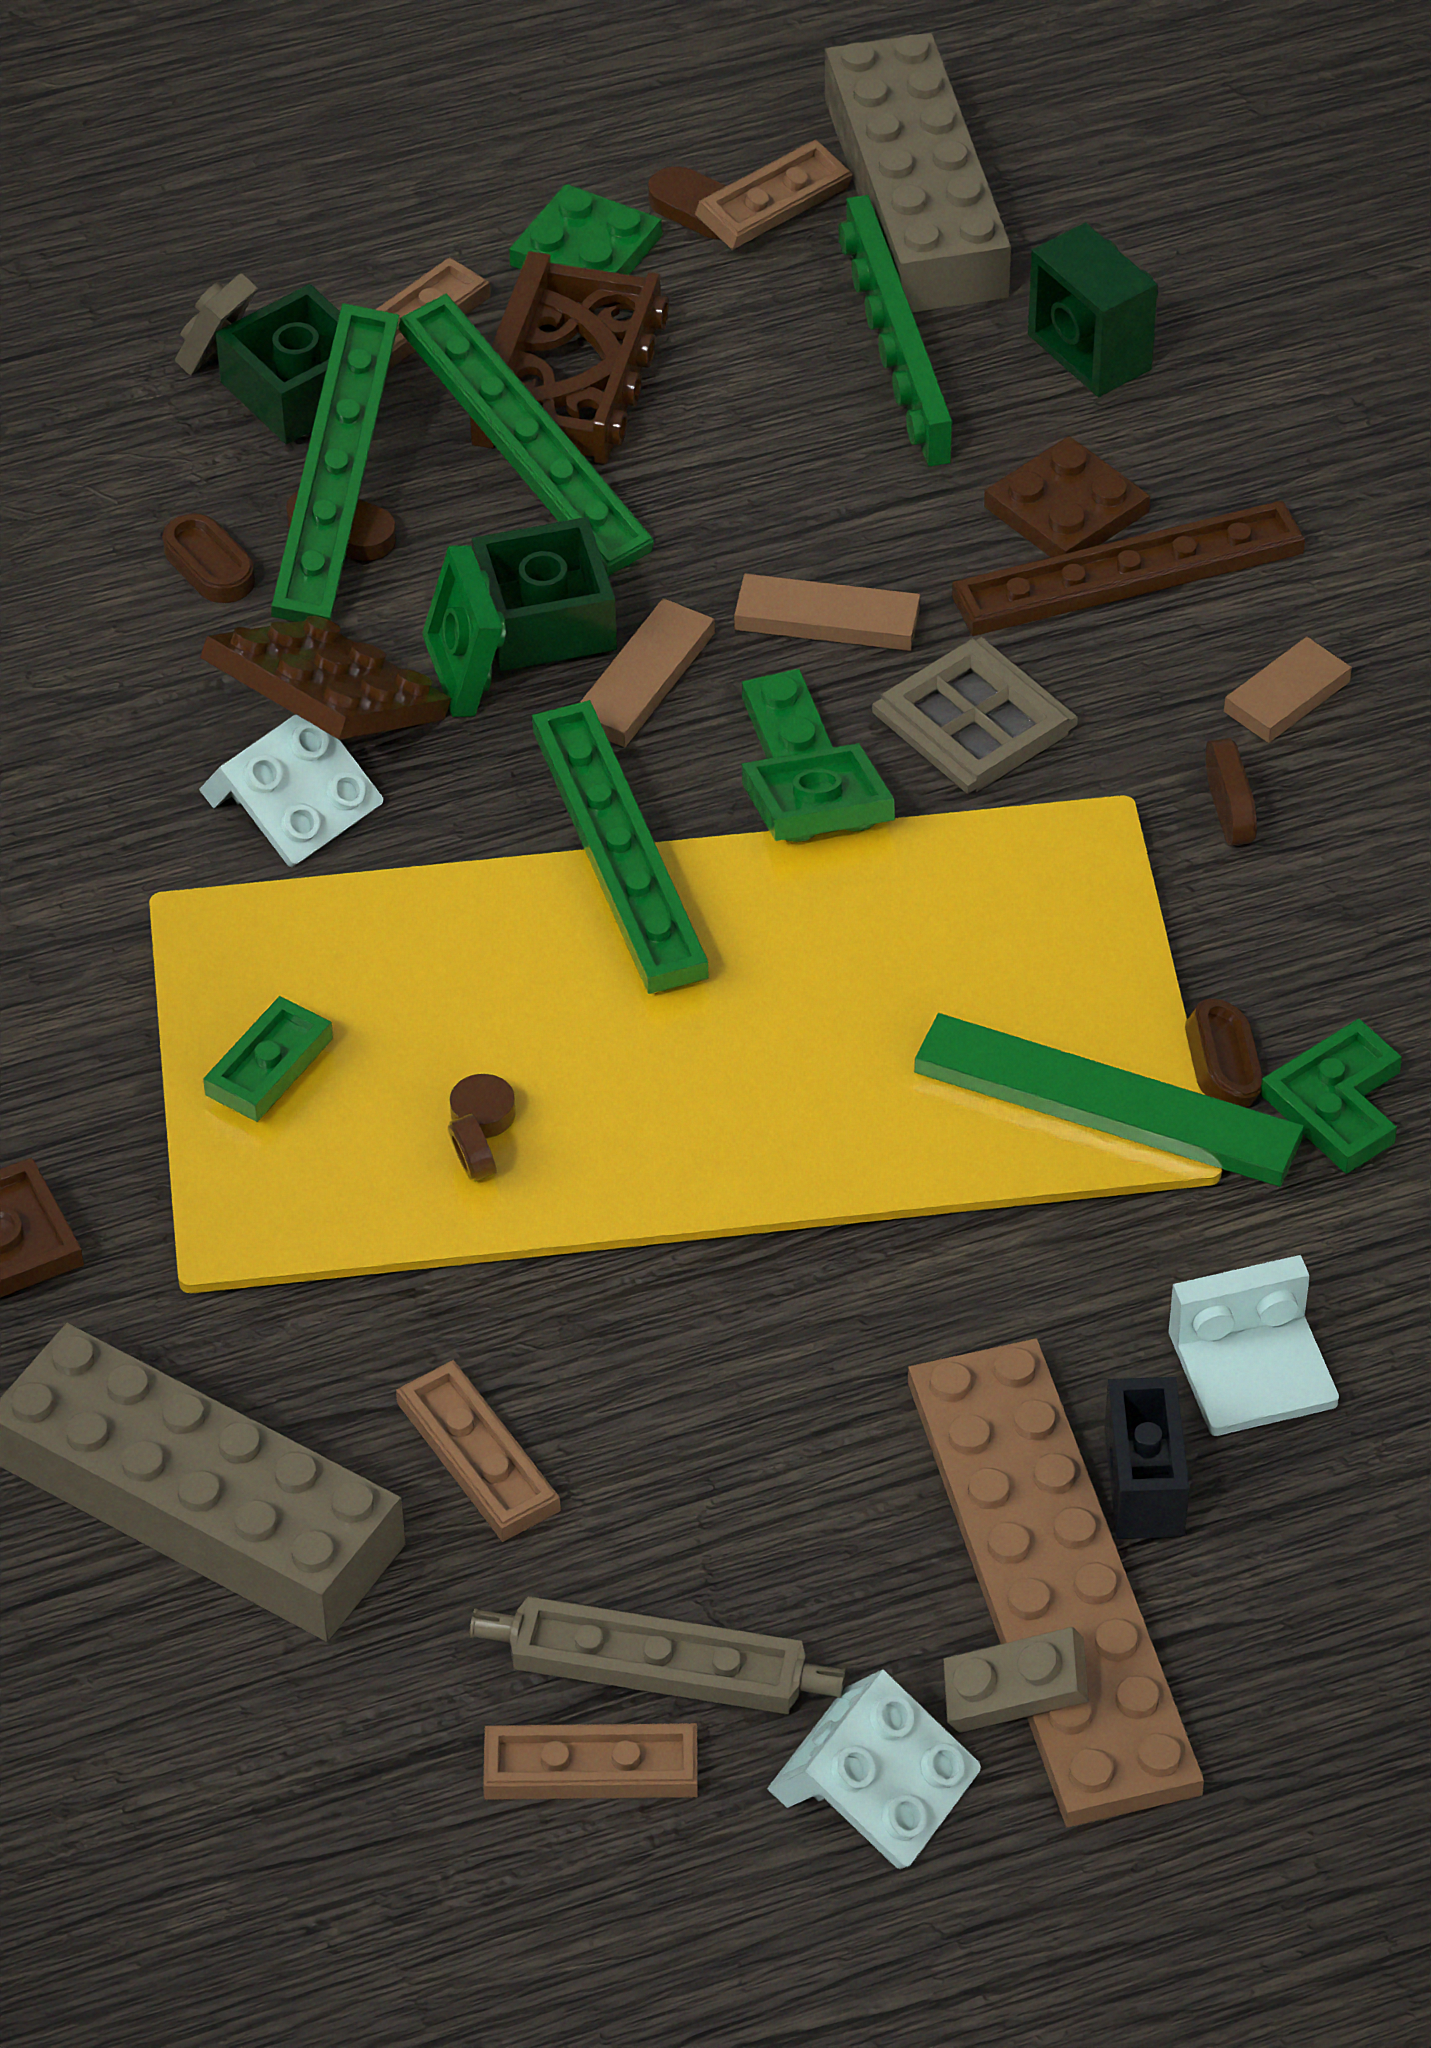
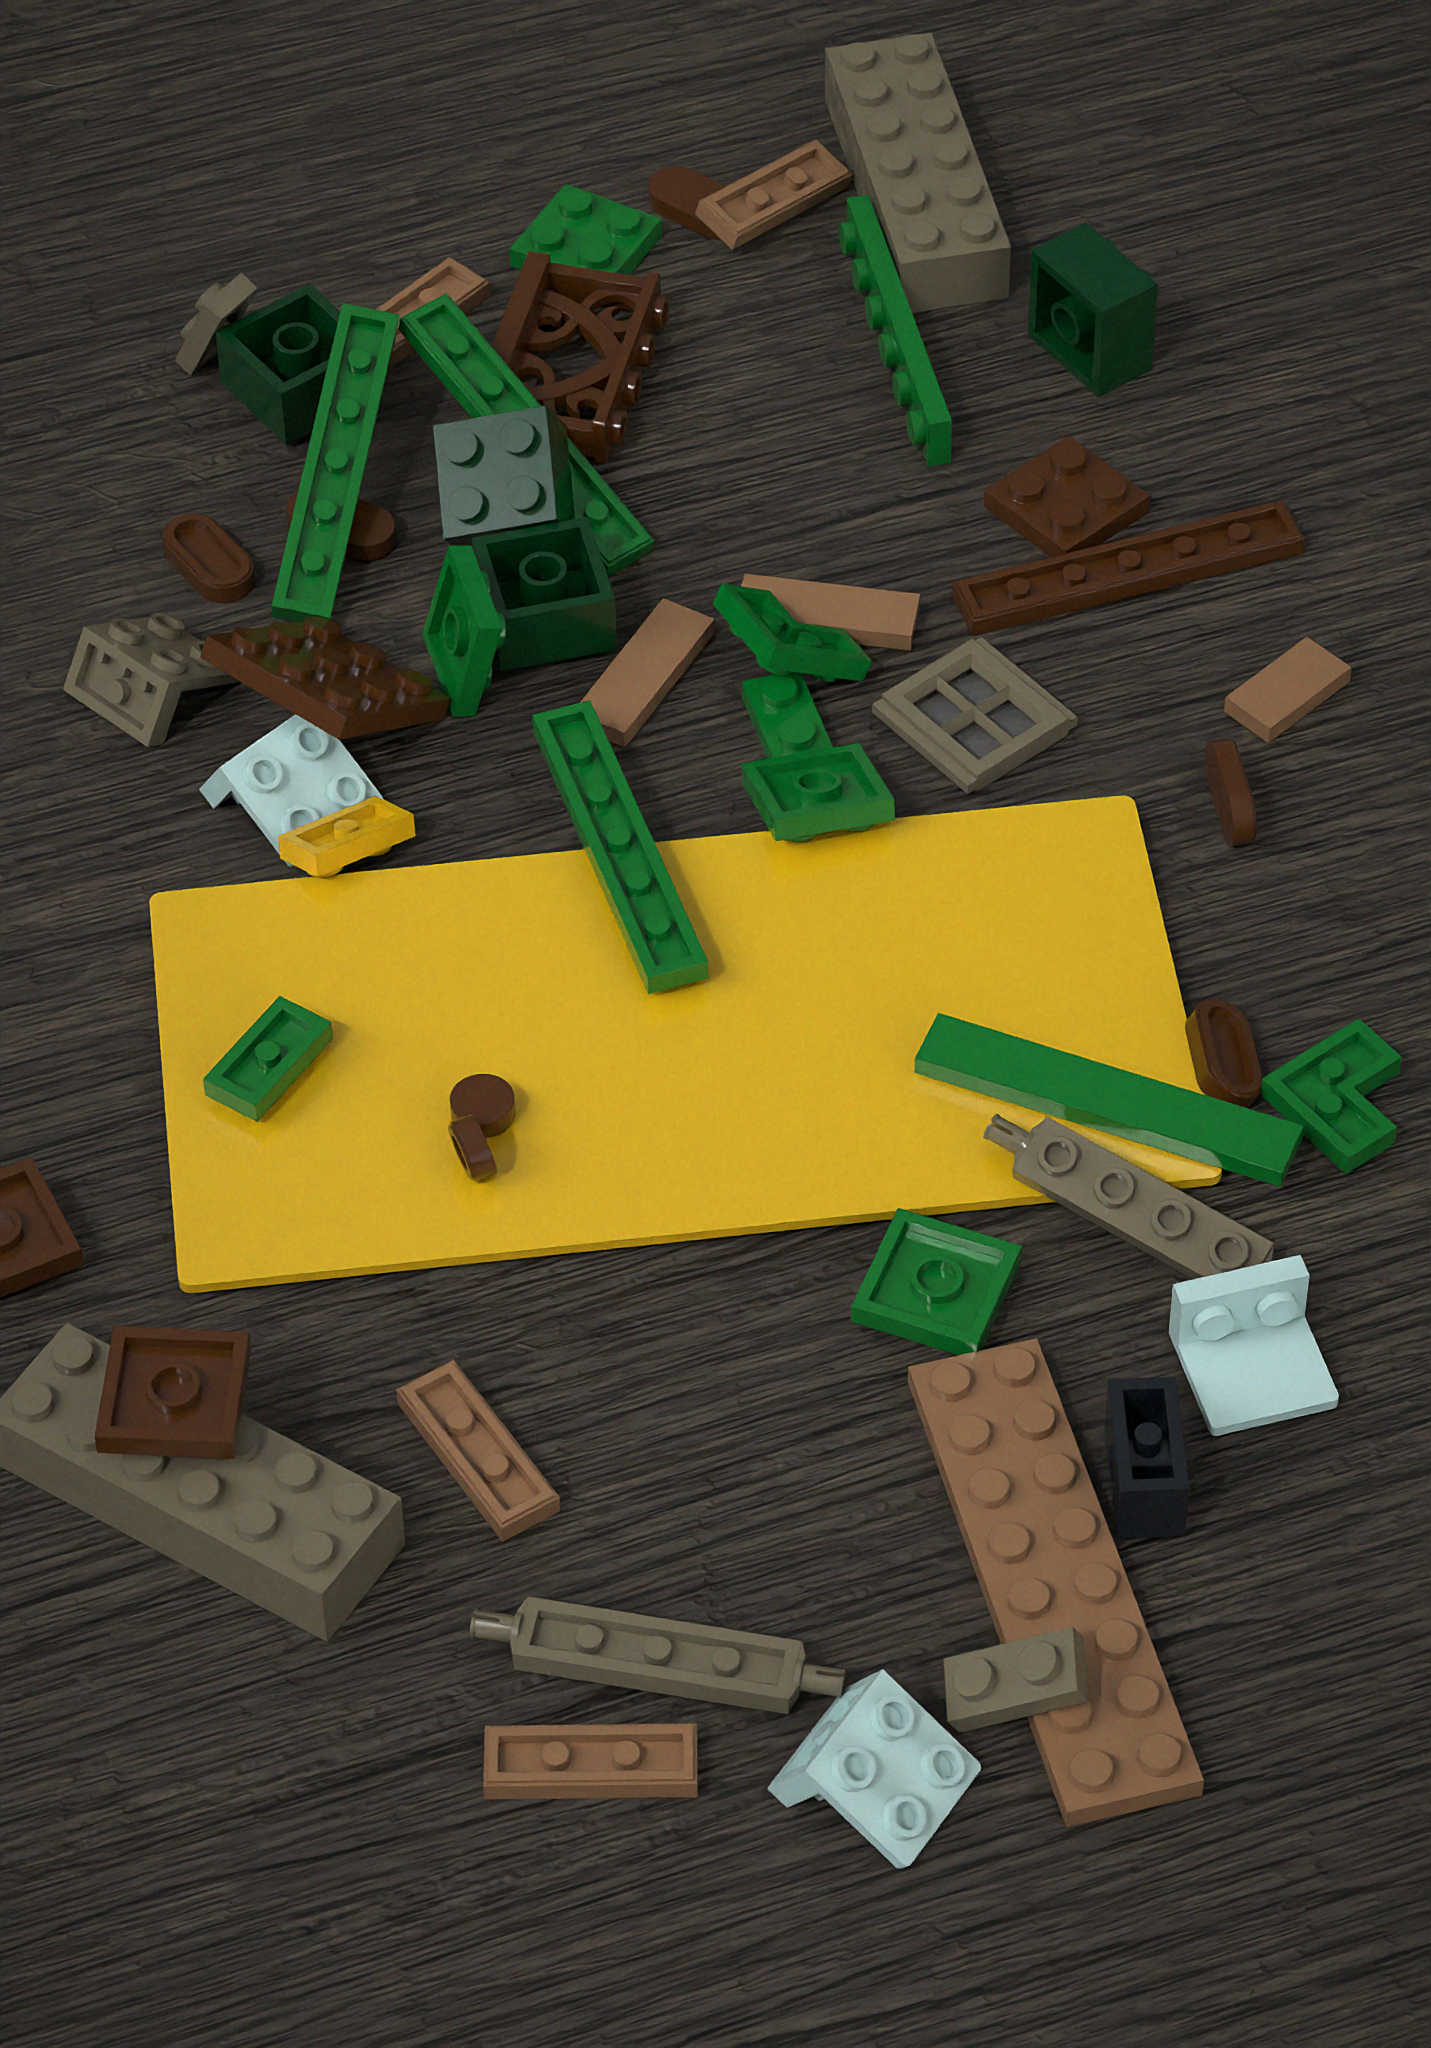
(137, 672): none -> dark tan bracket
(173, 1392): none -> reddish brown plate
(346, 836): none -> yellow plate
(502, 473): none -> dark green brick
(785, 644): none -> green plate
(936, 1283): none -> green plate
(1128, 1200): none -> dark tan plate

